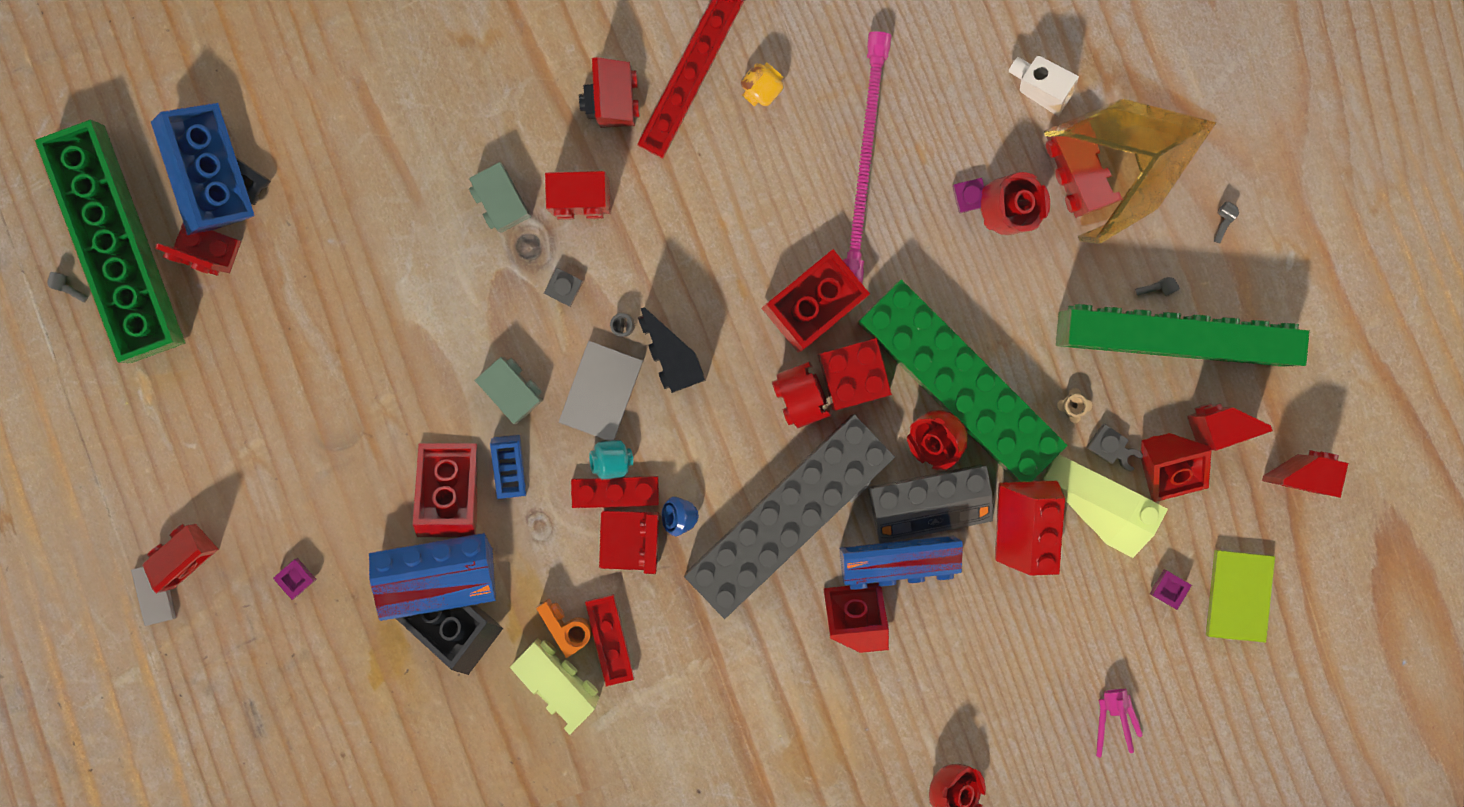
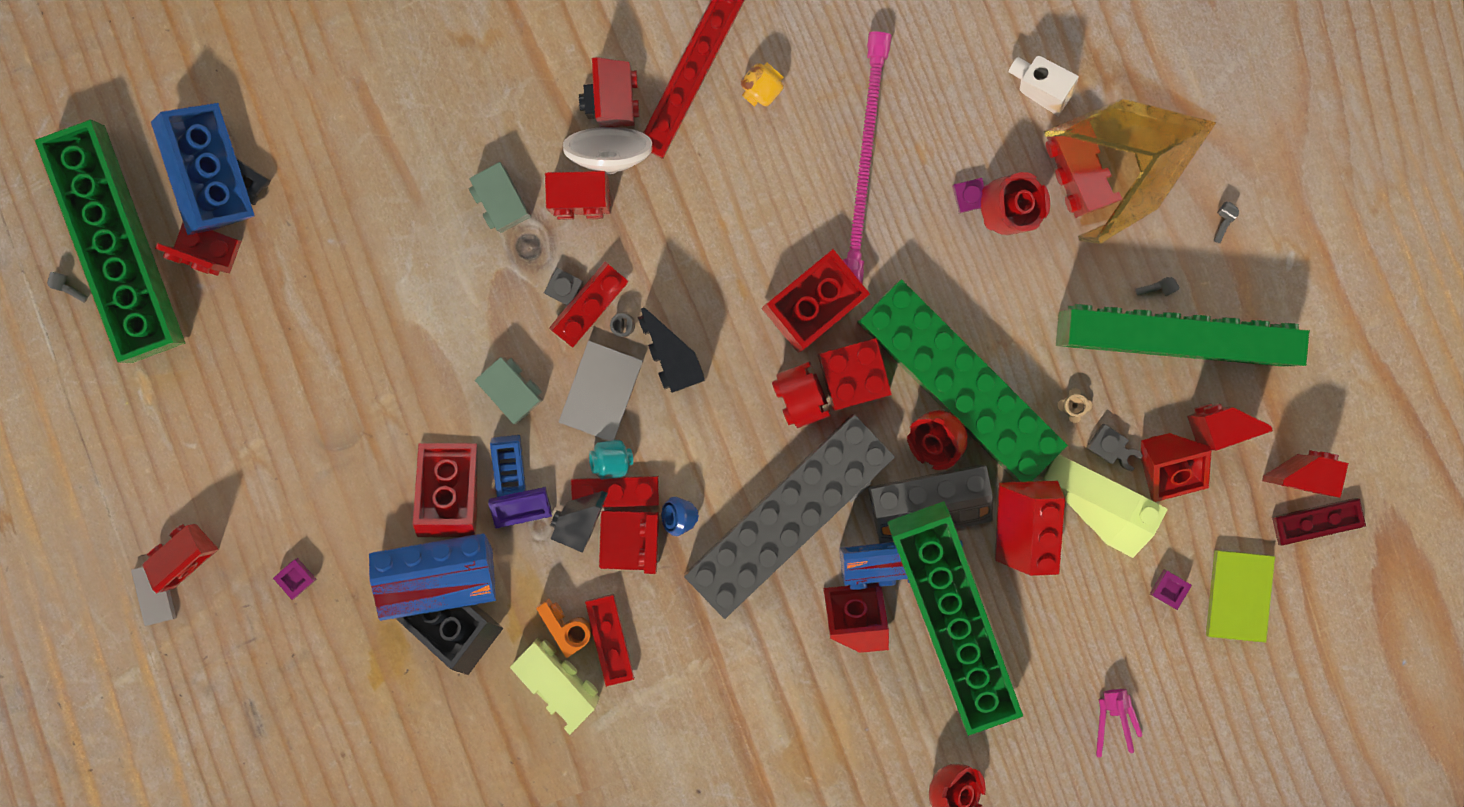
(520, 507): none -> dark purple tile
(577, 520): none -> black slope
(588, 304): none -> red plate
(607, 148): none -> white dish
(955, 617): none -> green brick
(1319, 521): none -> dark red tile

